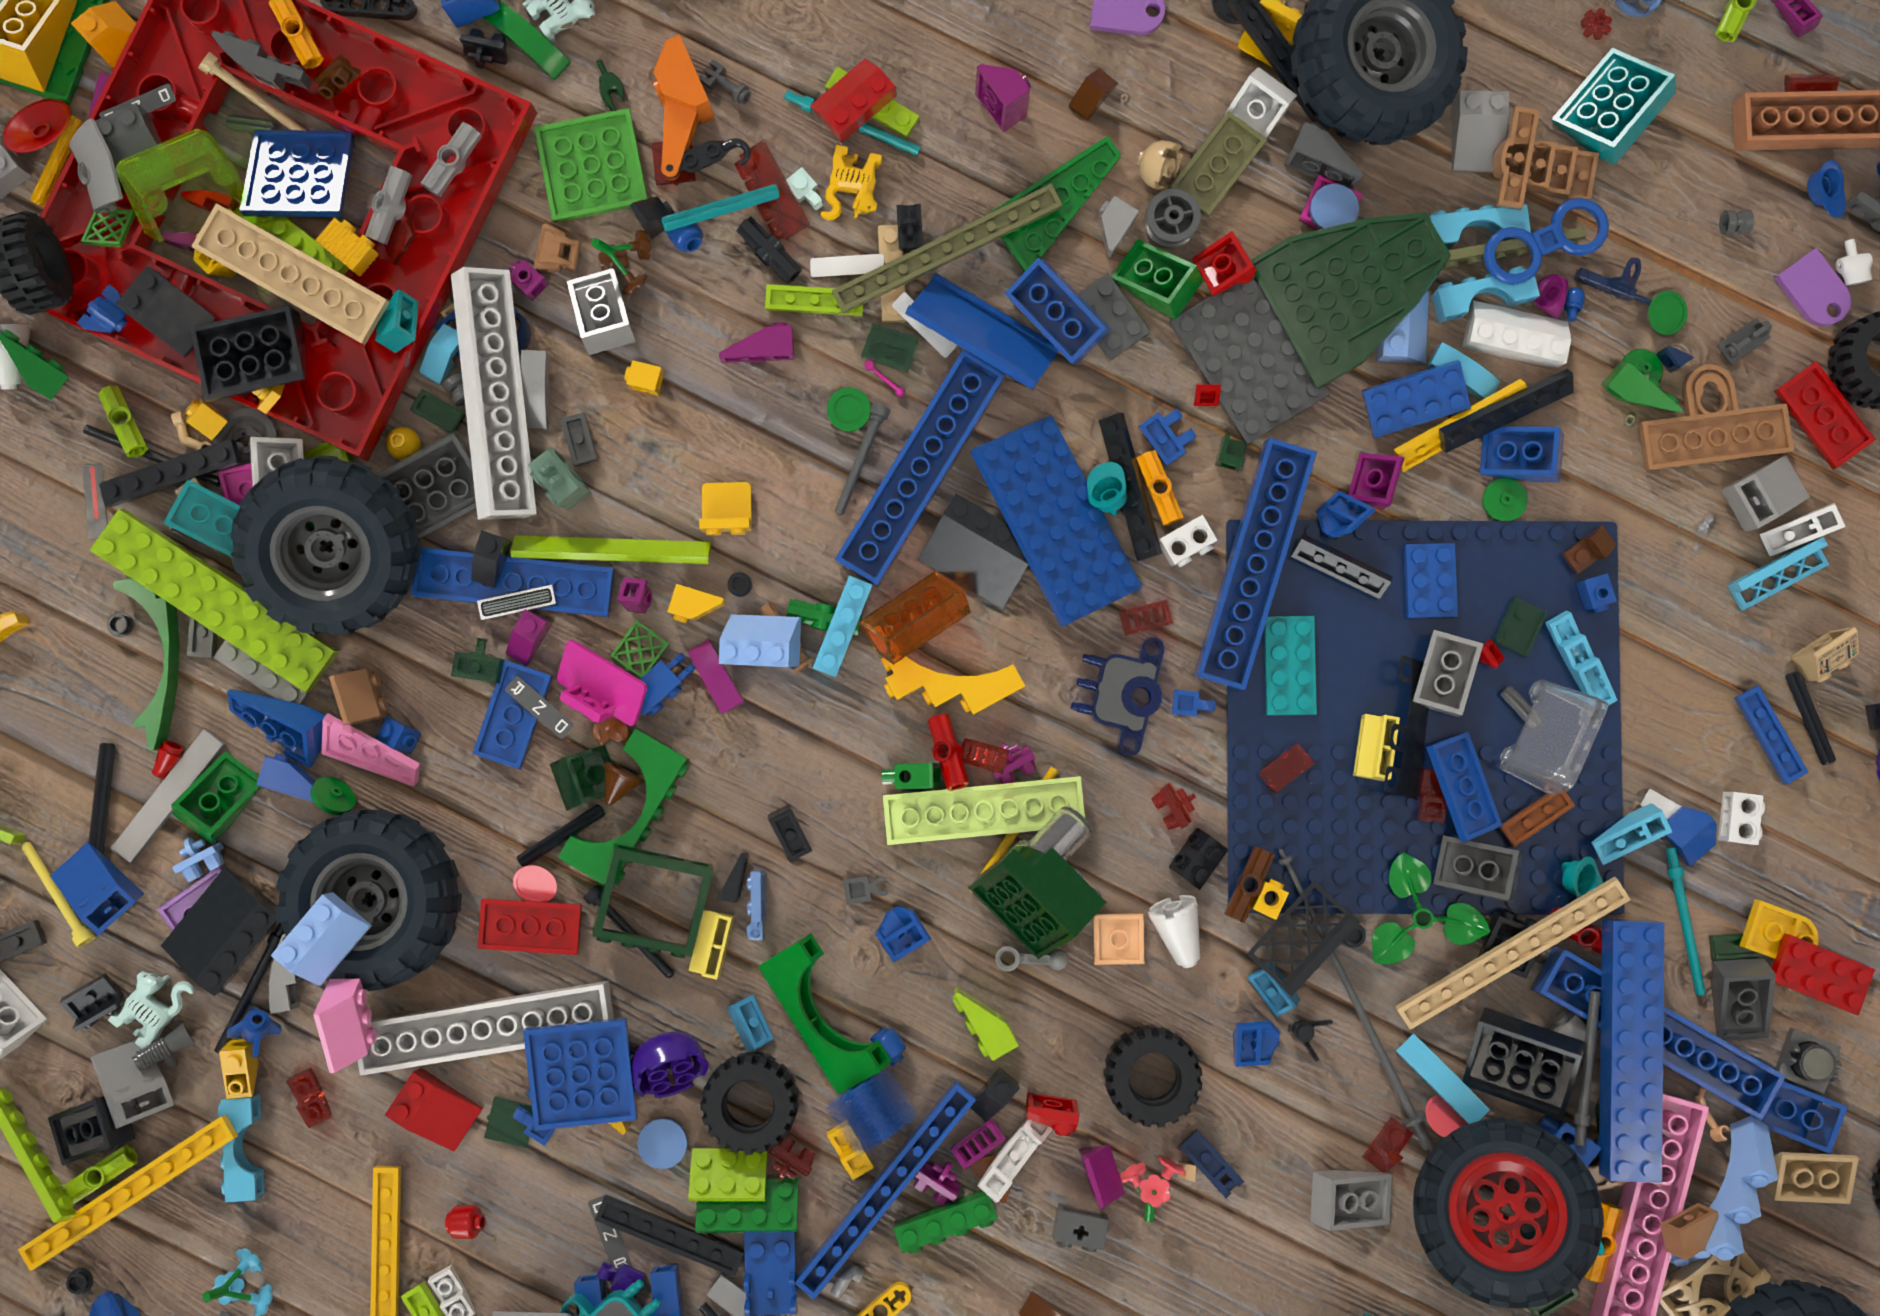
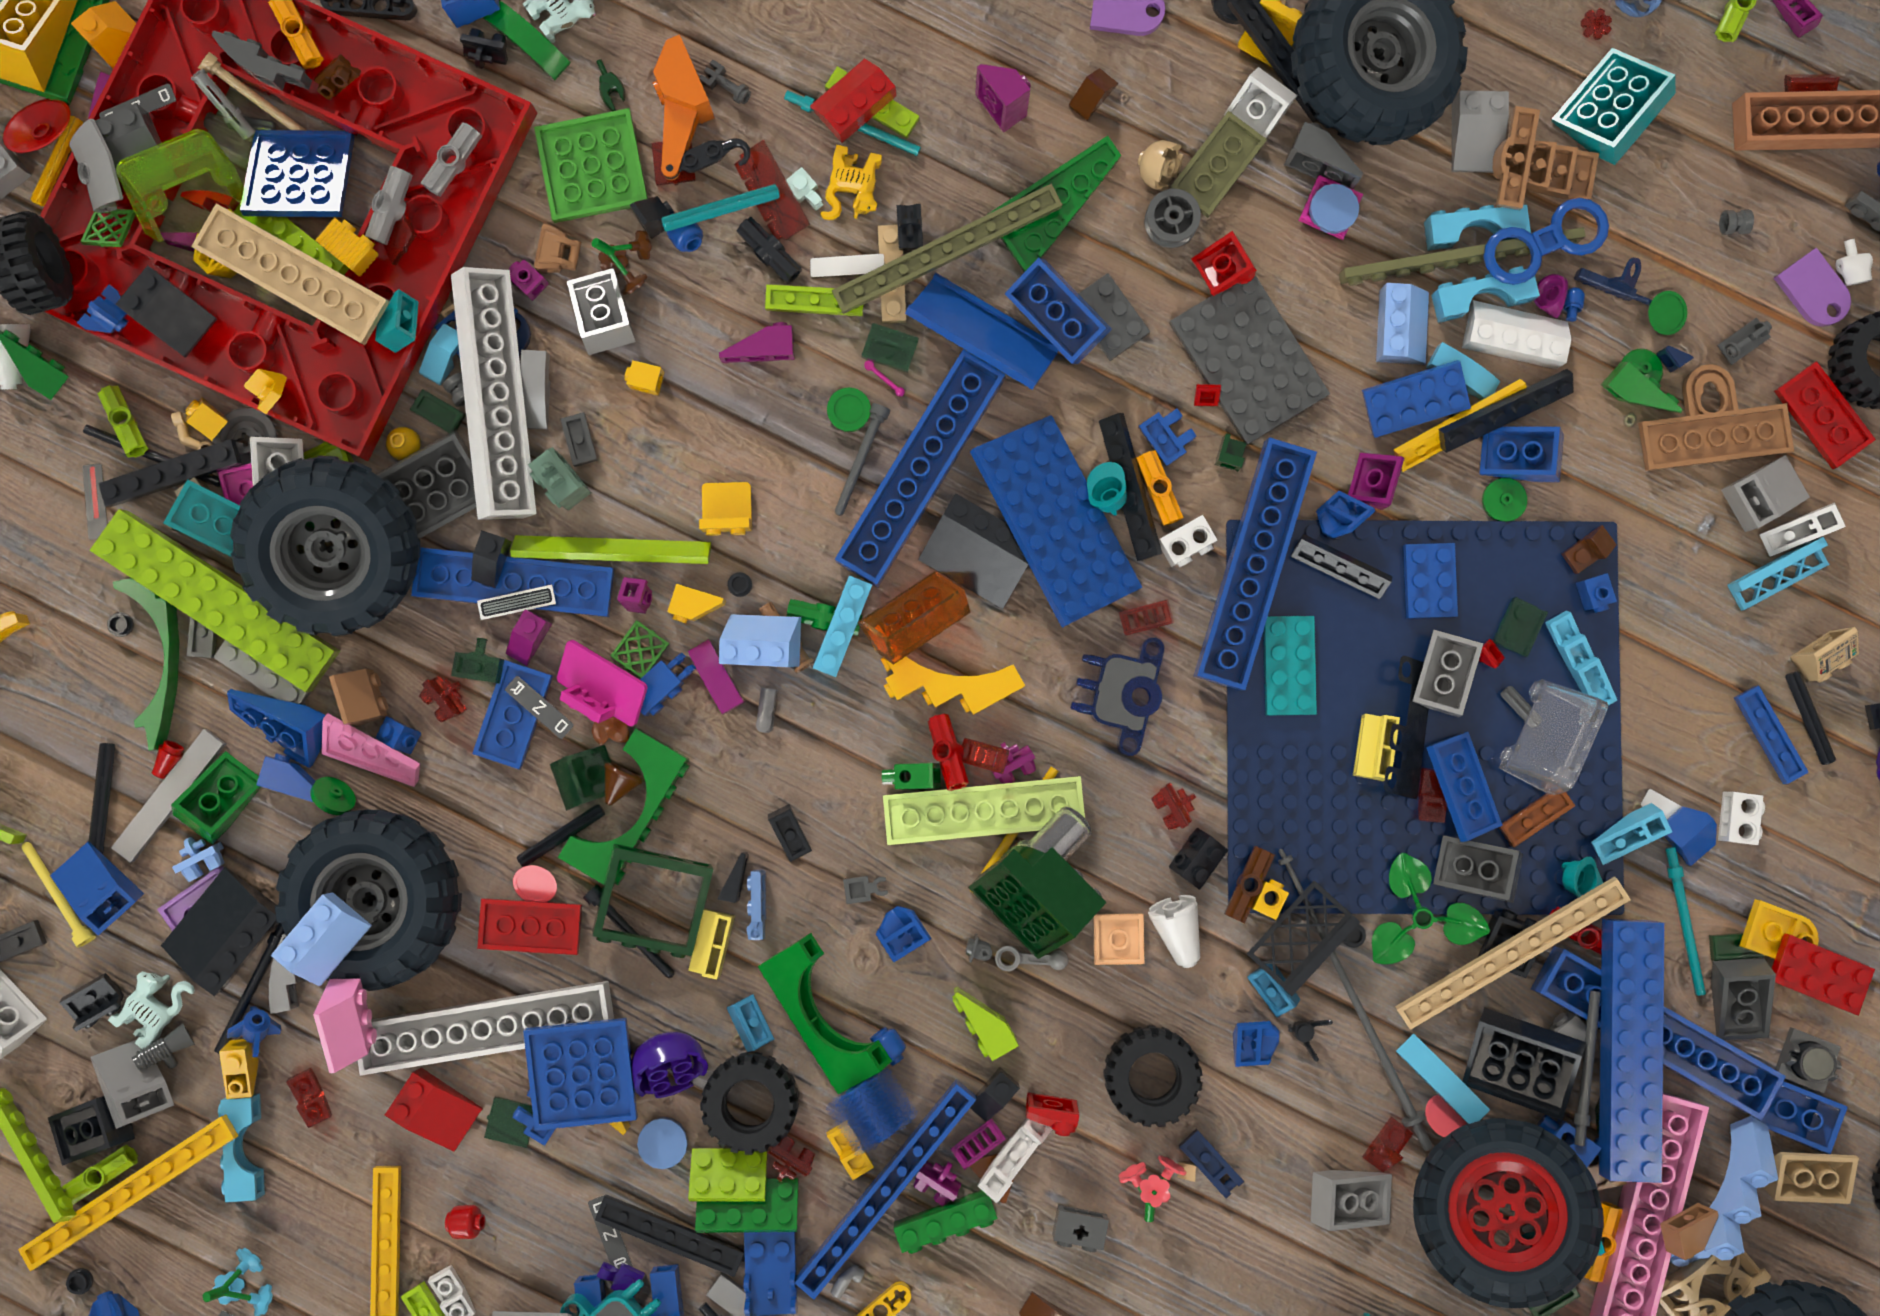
(243, 128): none -> light grey pin
(249, 352): black slope -> none
(446, 697): none -> clear red hips
(766, 710): none -> flat silver bar
(939, 342): white sticker -> none
(978, 949): none -> dark grey hinge
(1102, 1174): magenta slope -> none
(1115, 223): light grey slope -> none
(1158, 278): green slope -> none
(1188, 702): blue plate -> none
(1286, 768): clear red slope -> none
(1349, 286): dark green piece -> none
(1716, 1131): light nougat piece -> none
(1827, 188): blue piece -> none

